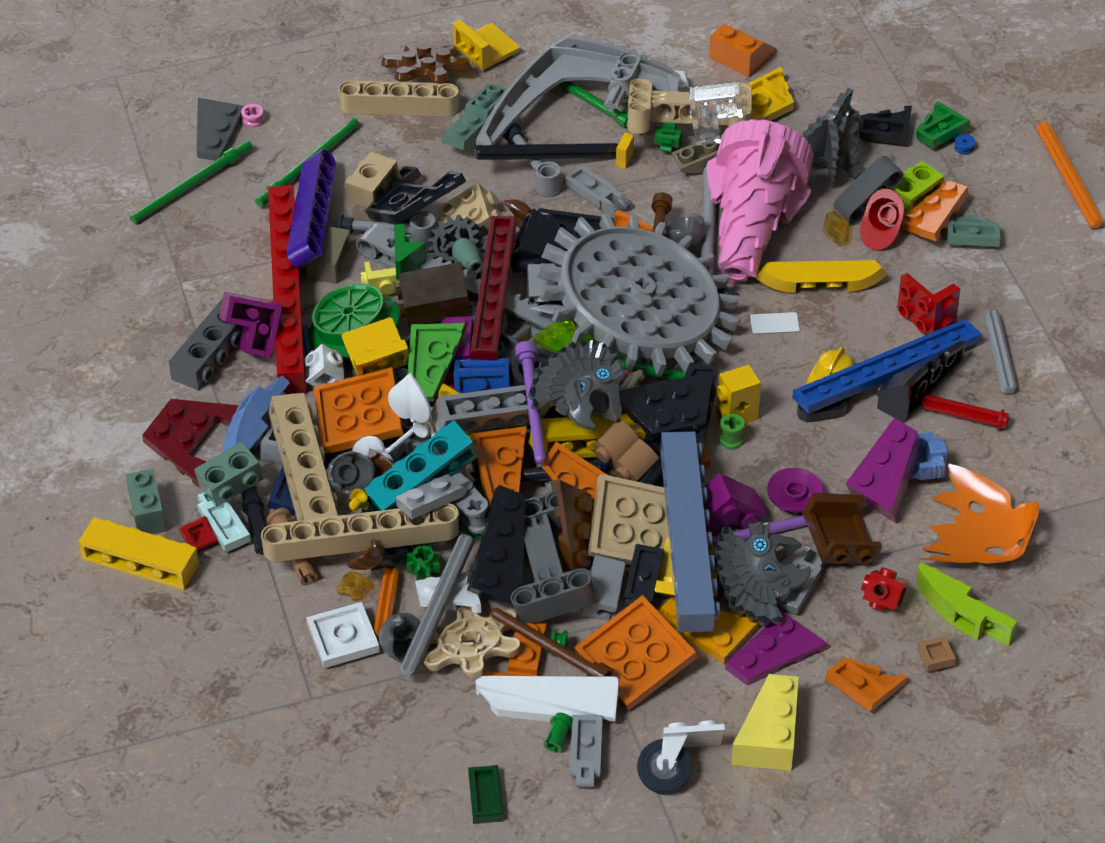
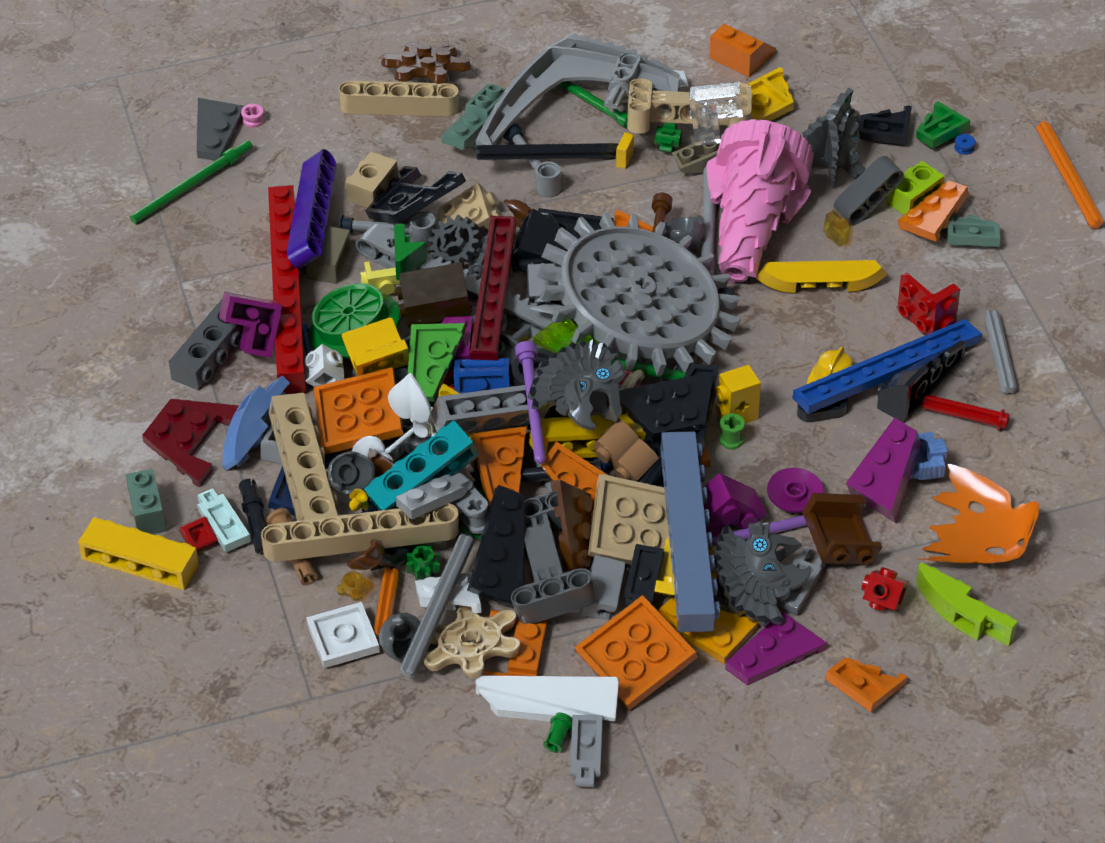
(229, 474): sand green brick -> none
(296, 171): green bar -> none
(467, 253): sand green cone -> none
(483, 46): yellow bracket -> none
(485, 794): dark green tile -> none
(561, 638): green bush -> none
(591, 669): reddish brown piece -> none
(596, 190): light grey hinge -> none
(666, 764): plate -> none
(769, 729): light yellow wedge -> none
(774, 322): white sticker -> none
(882, 219): red piece -> none
(936, 654): medium nougat plate -> none

